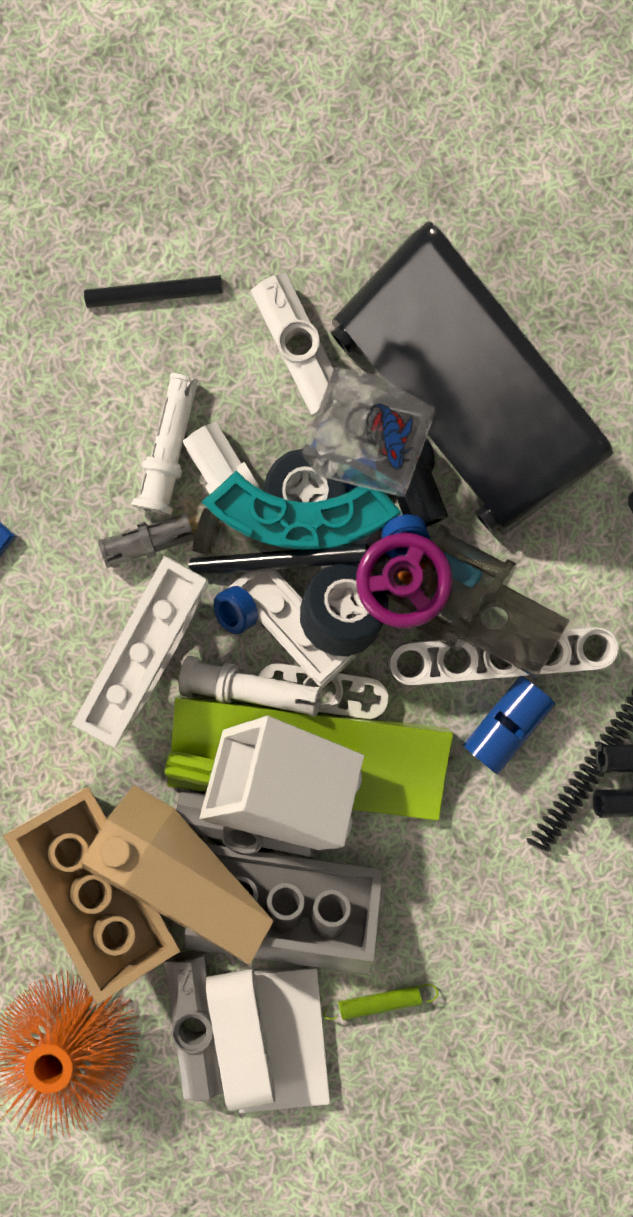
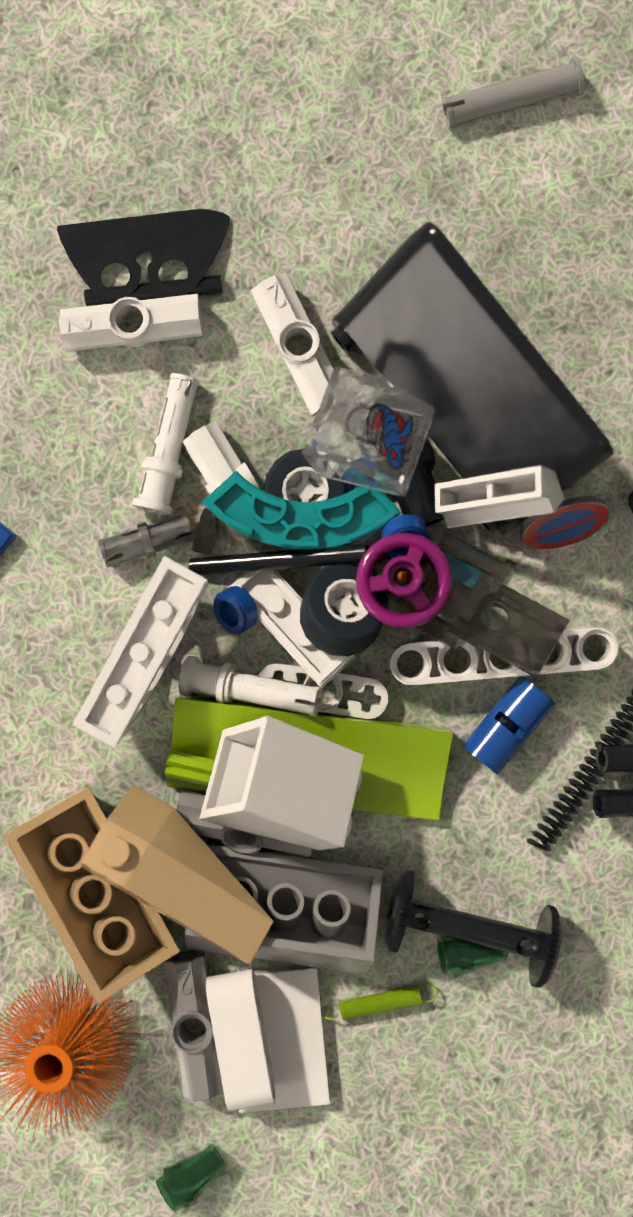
(101, 324): none -> white piece
(179, 235): none -> black piece
(189, 1178): none -> clear green cone
(463, 957): none -> clear green cone
(476, 929): none -> black hose
(498, 496): none -> white piece
(514, 93): none -> light grey pin
(569, 524): none -> piece

